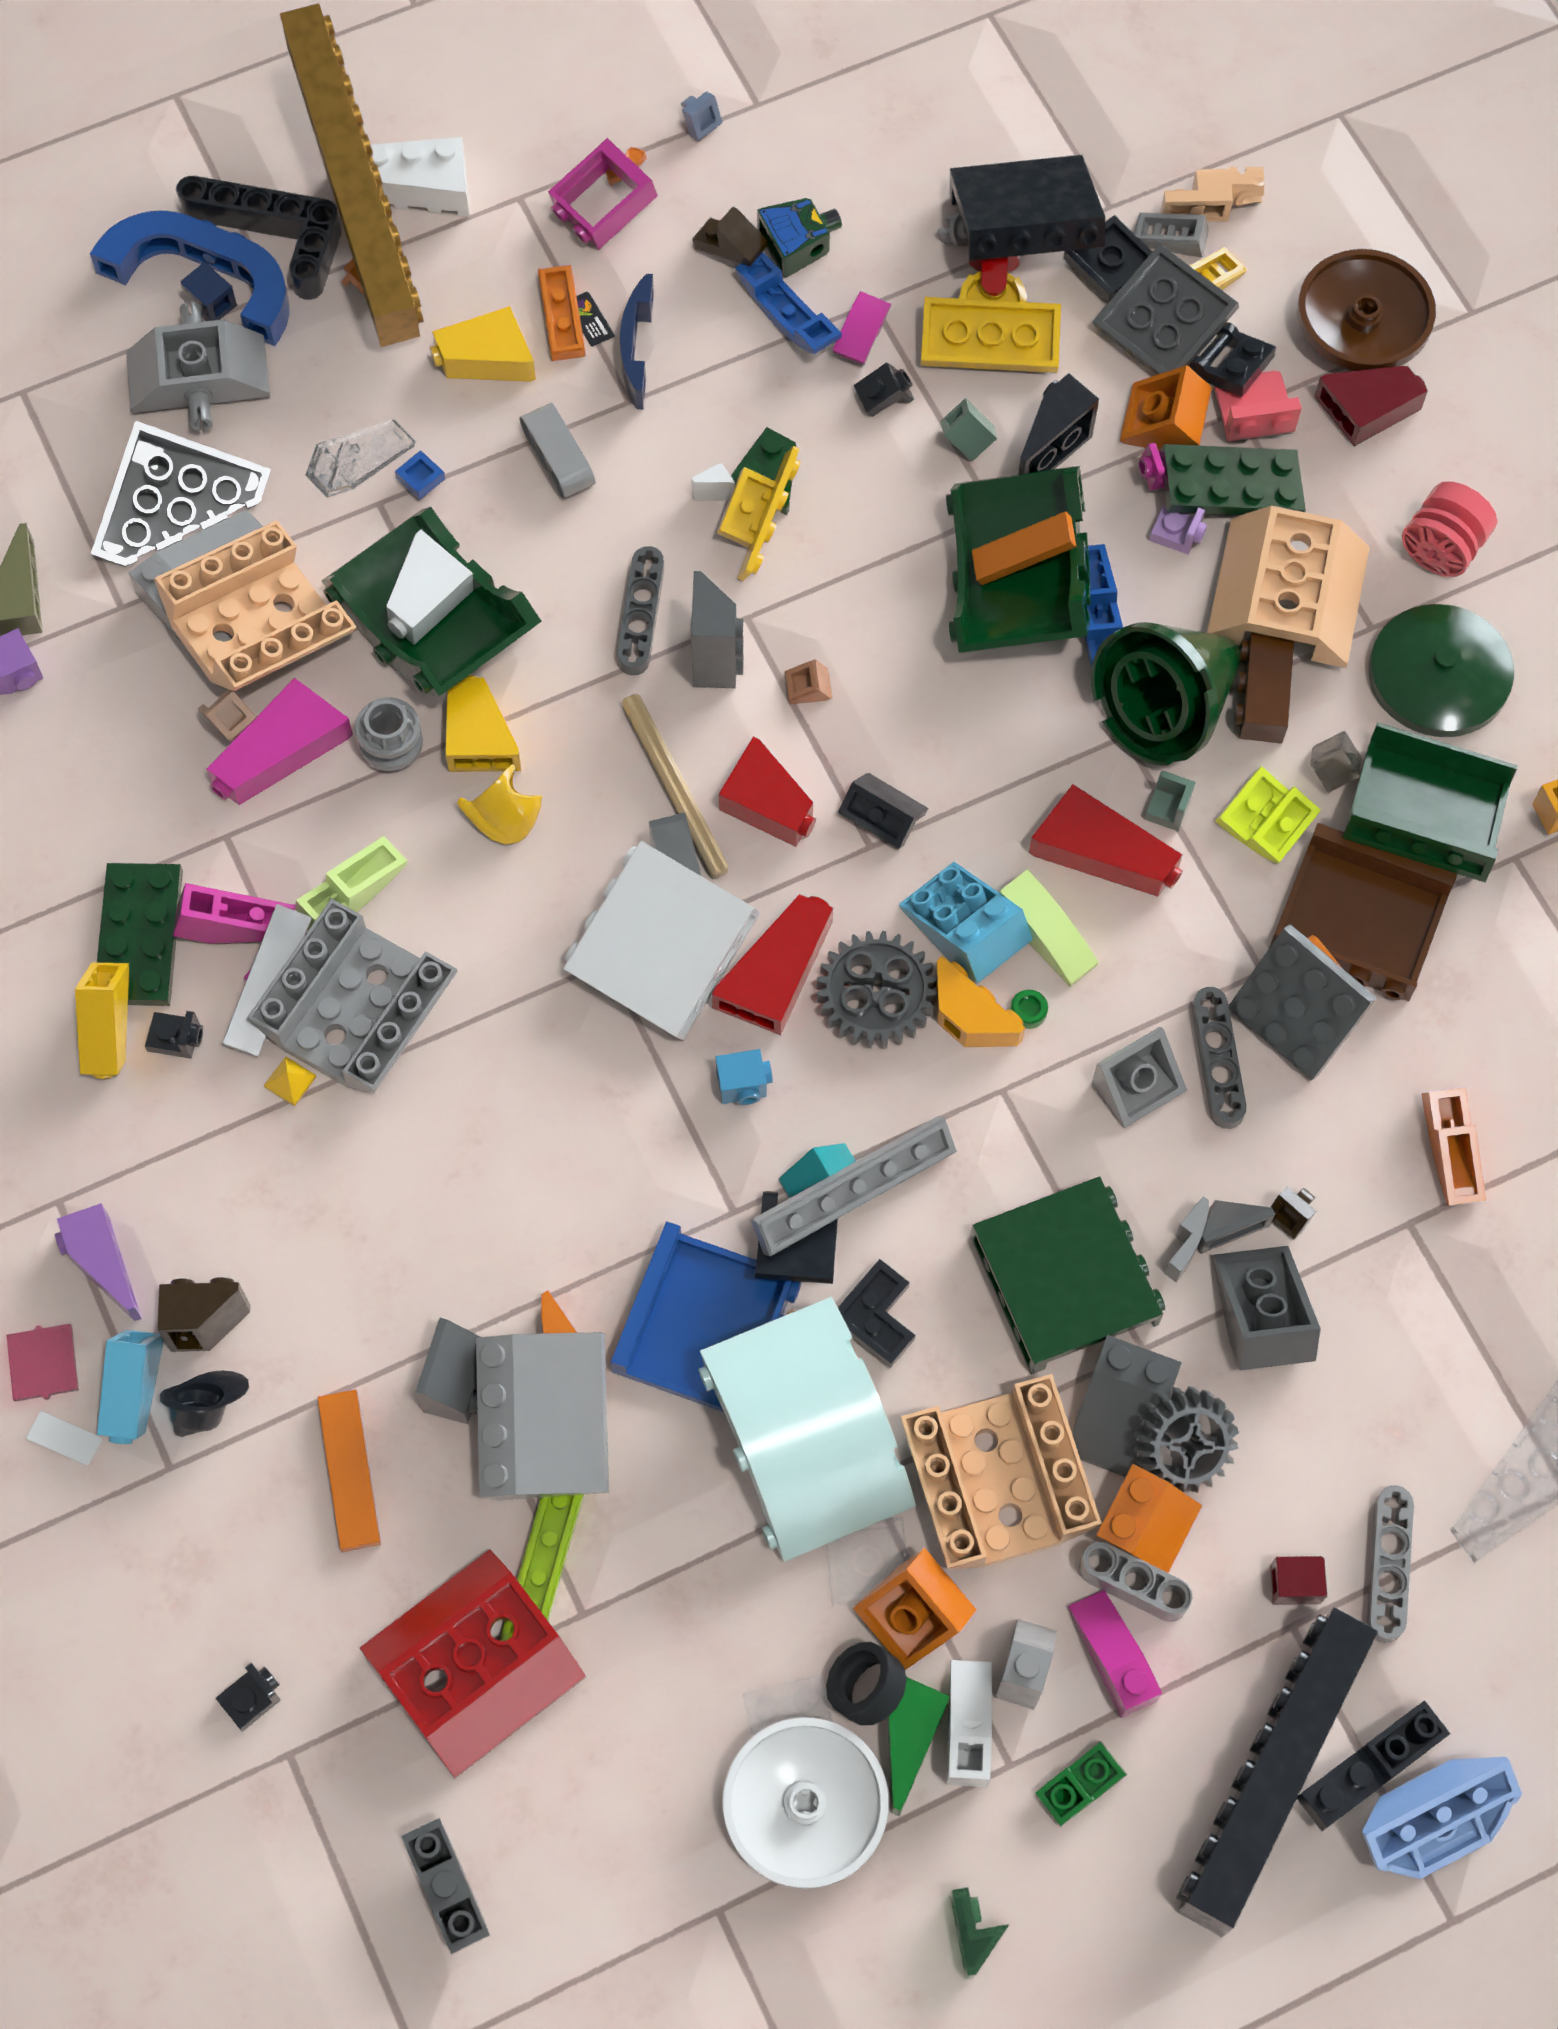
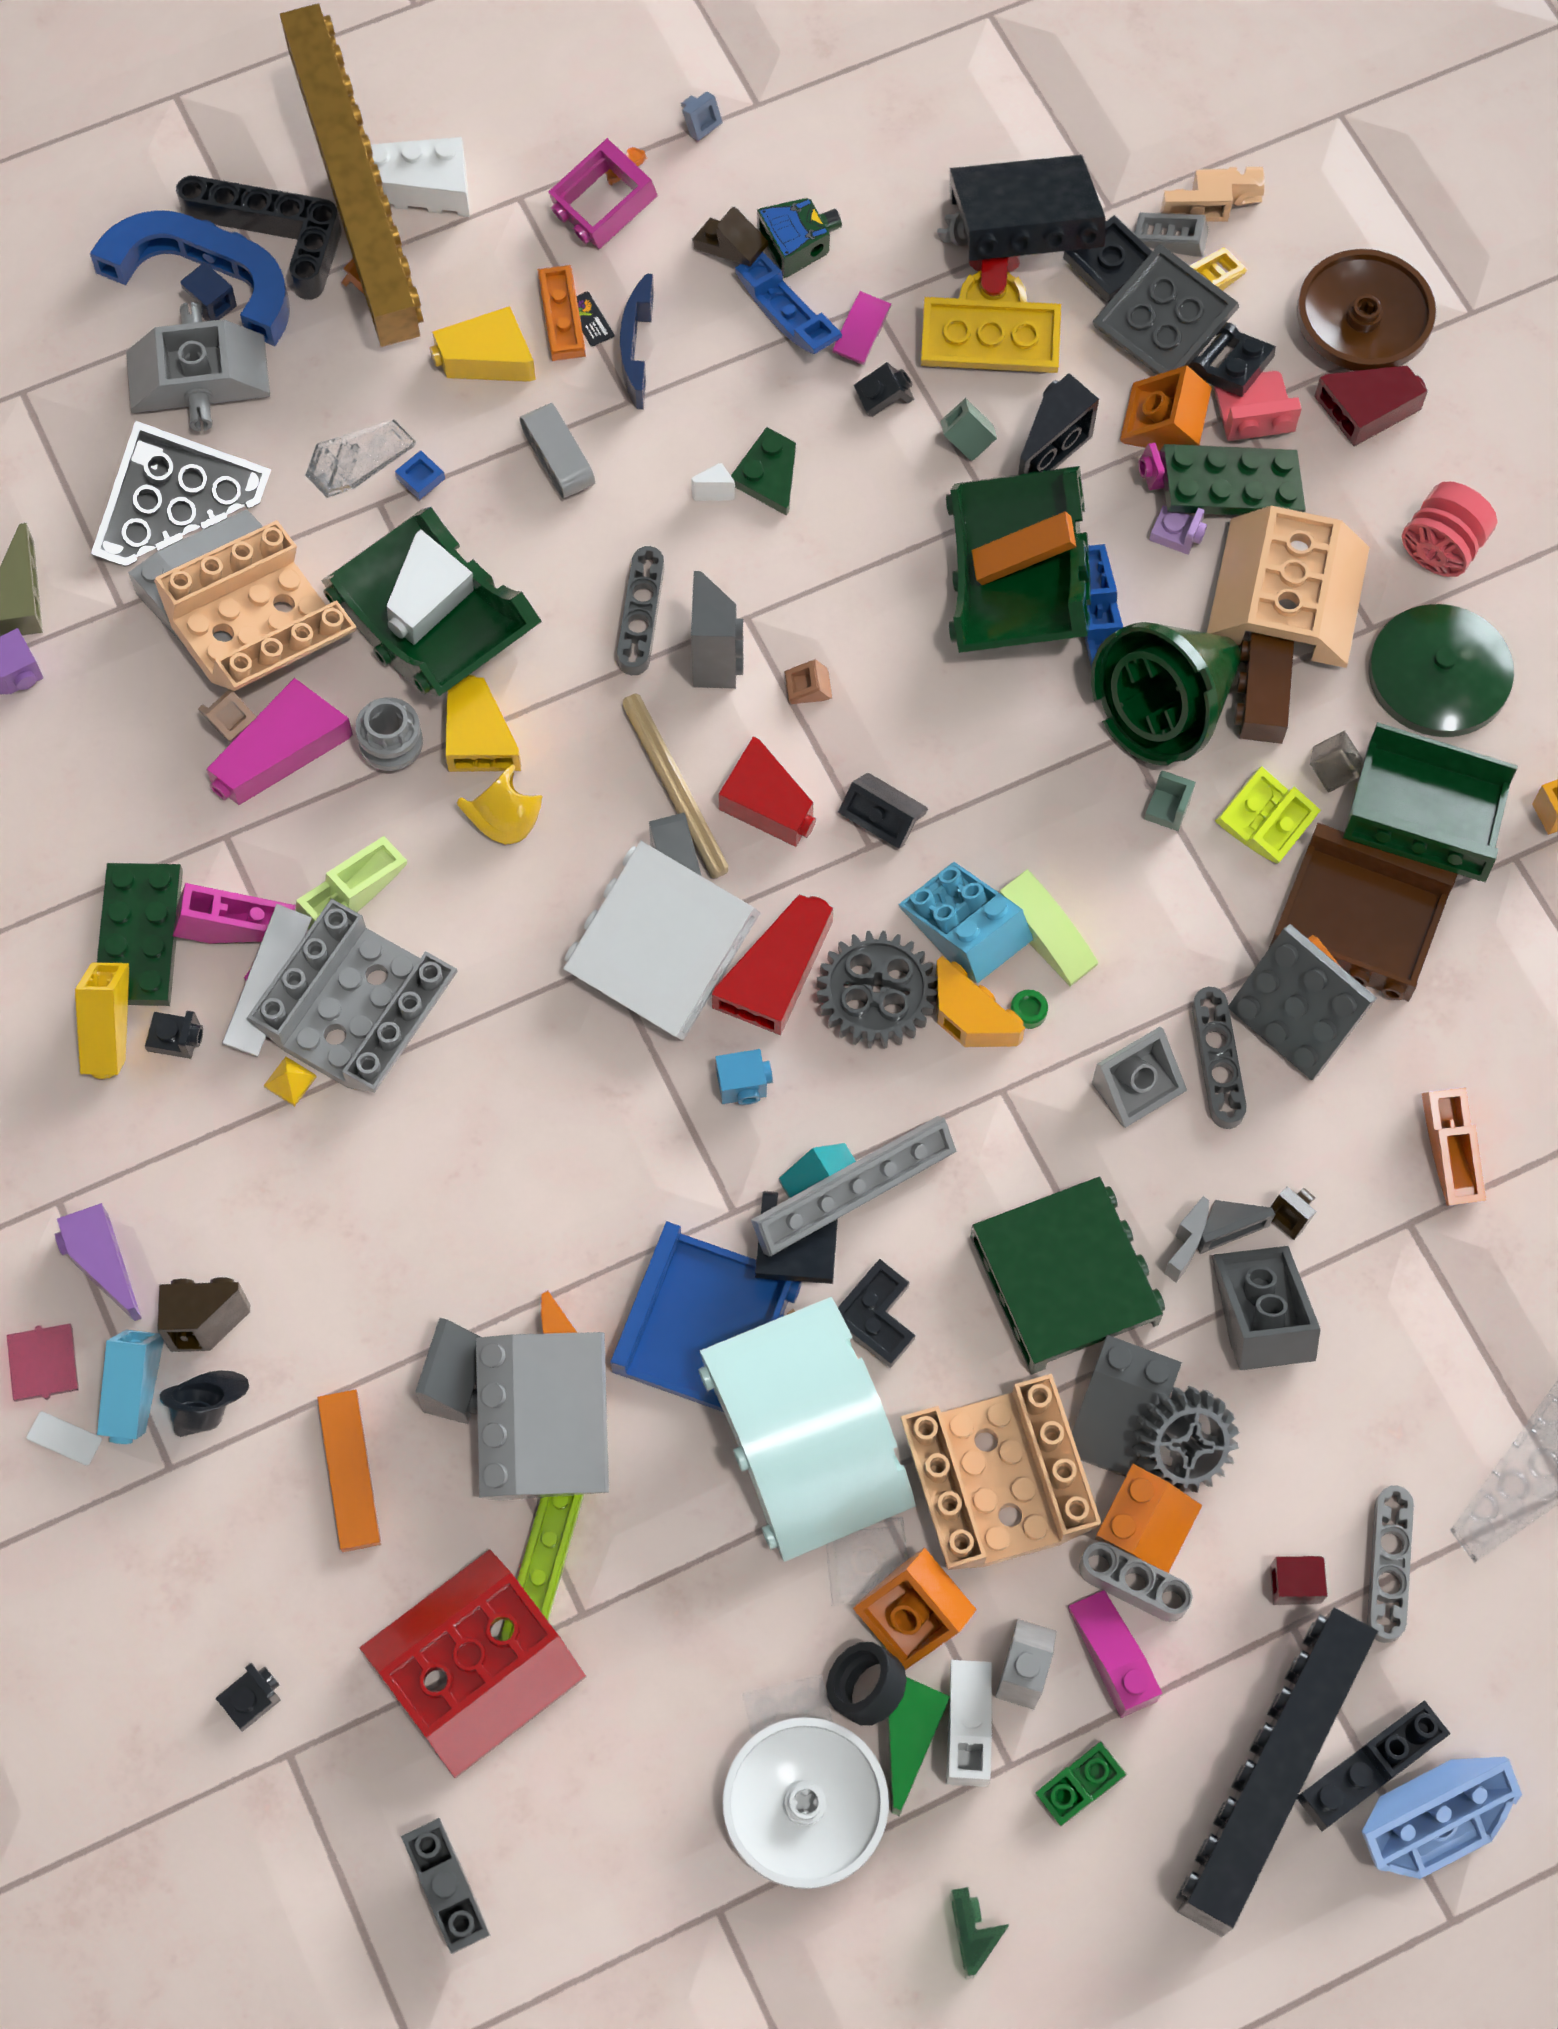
(752, 509): yellow bracket -> none
(1105, 844): red slope -> none

